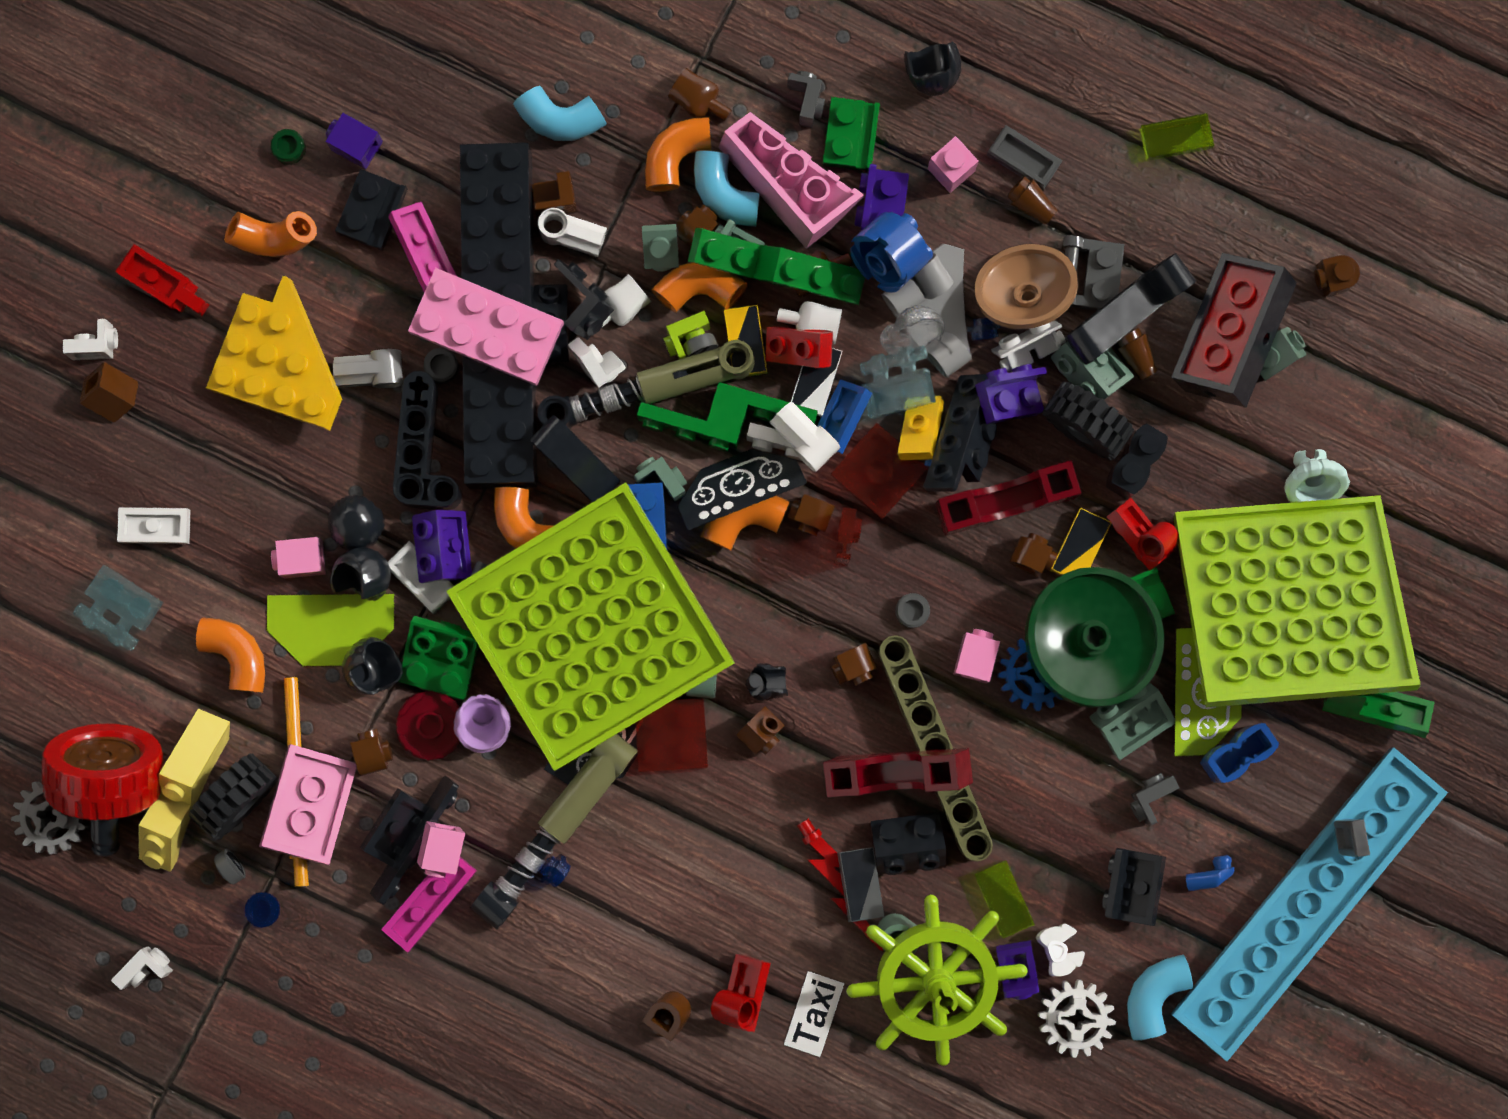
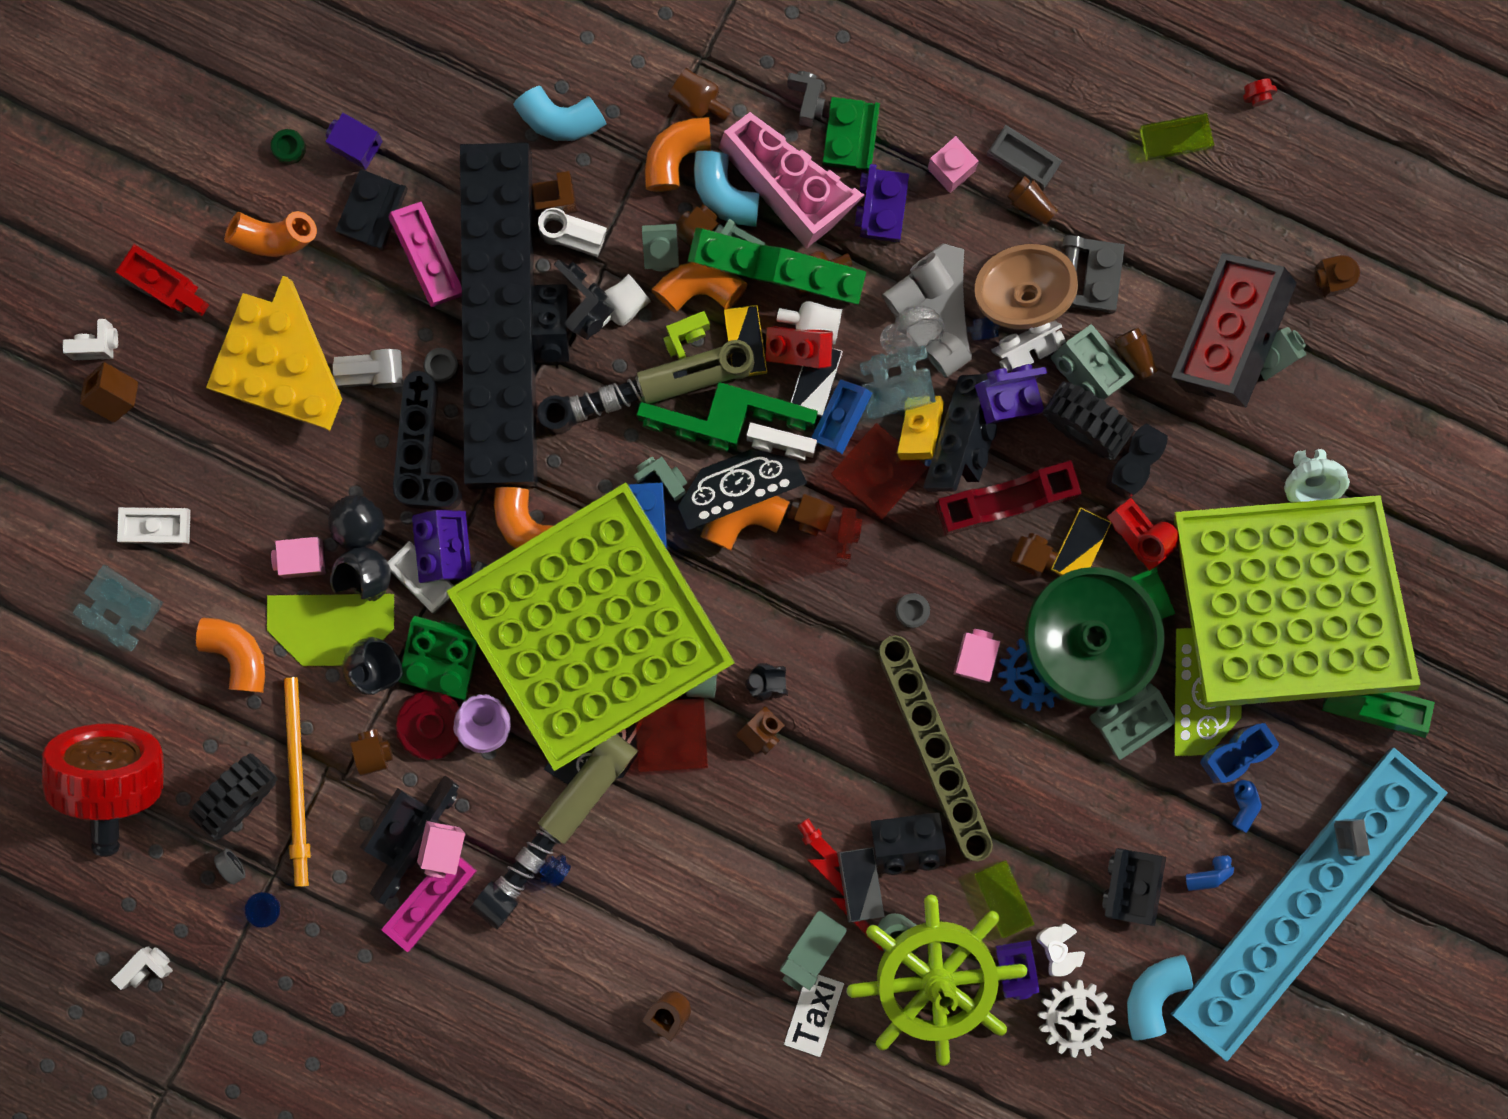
(45, 829): light grey gear -> none
(181, 785): light yellow arch -> none
(308, 805): bright pink plate -> none
(486, 326): bright pink plate -> none
(574, 459): black beam -> none
(598, 367): white bracket -> none
(699, 344): dark grey tile -> none
(742, 1000): red plate -> none
(810, 442): white piece -> none
(812, 951): none -> sand green bracket
(854, 665): reddish brown plate -> none
(890, 250): blue brick -> none
(900, 770): dark red arch -> none
(934, 68): black hair -> none
(1130, 308): black beam -> none
(1155, 788): dark grey bracket -> none
(1249, 804): none -> blue arm
(1259, 92): none -> red plate

